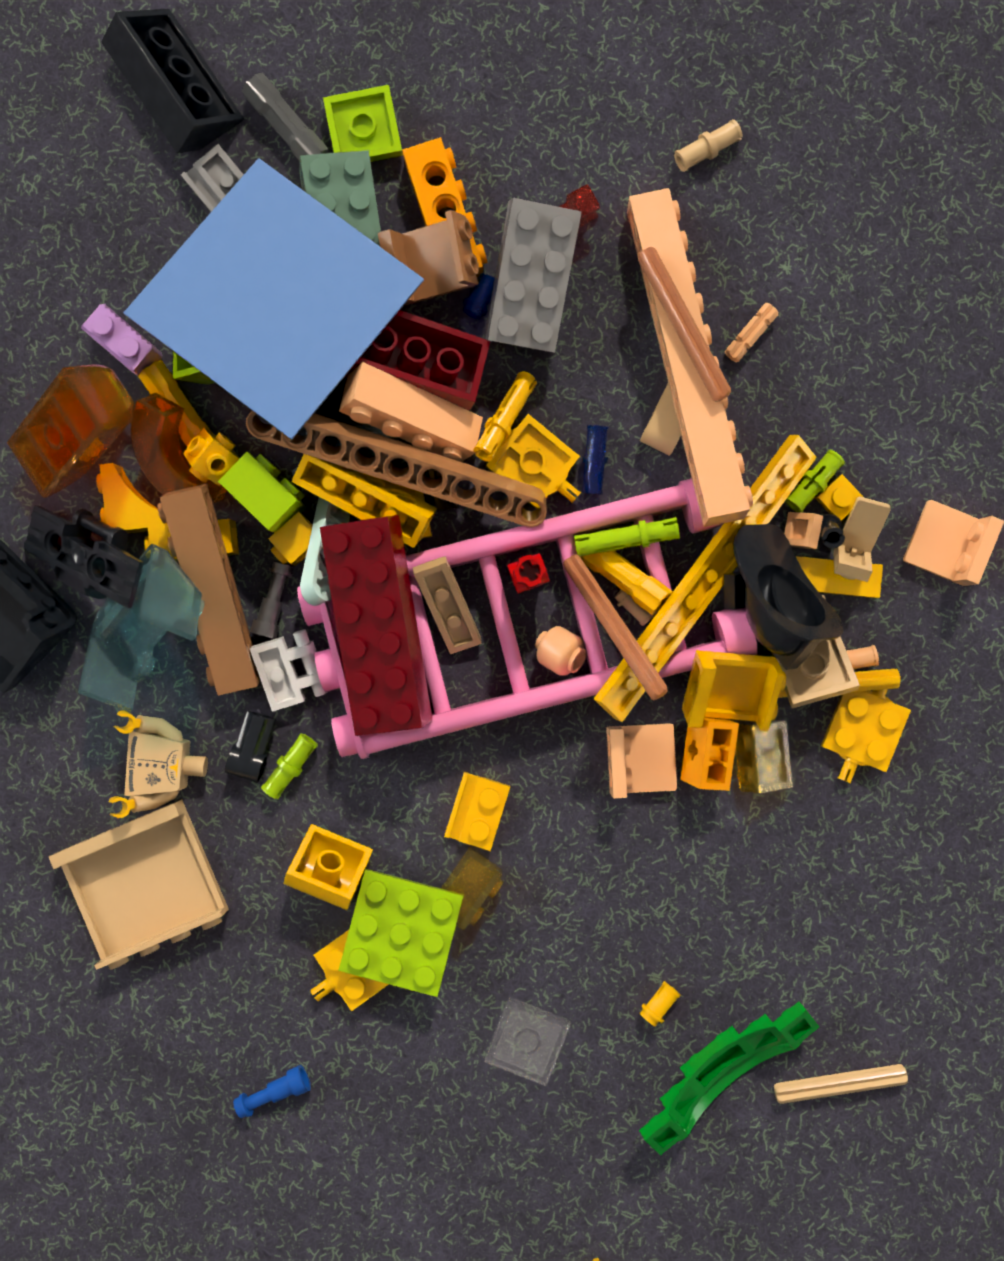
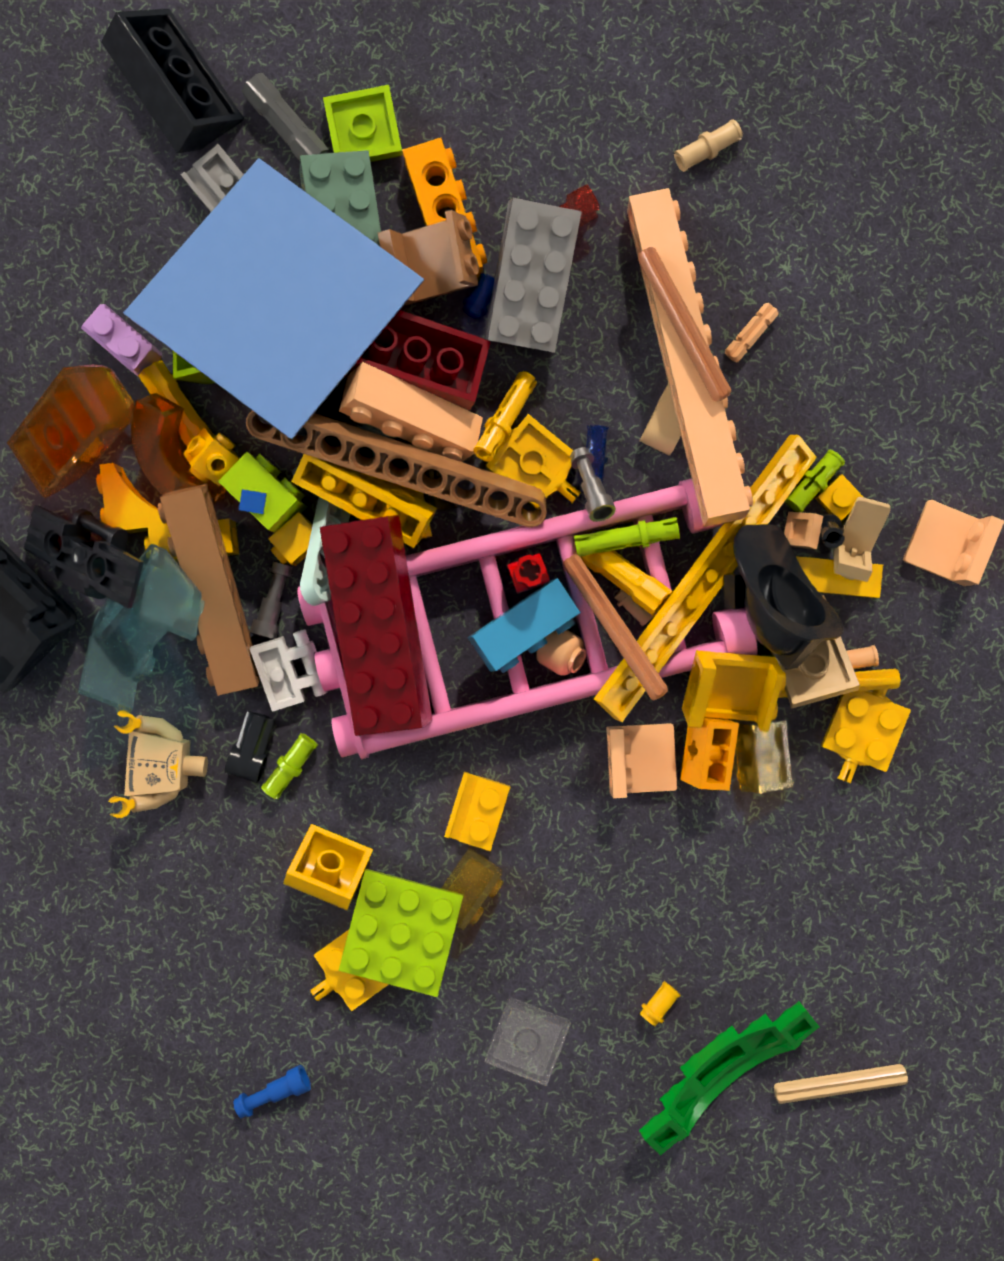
(142, 884): tan panel -> none
(252, 501): none -> blue window
(447, 605): tan plate -> none
(525, 626): none -> dark azure brick
(598, 504): none -> flat silver piece

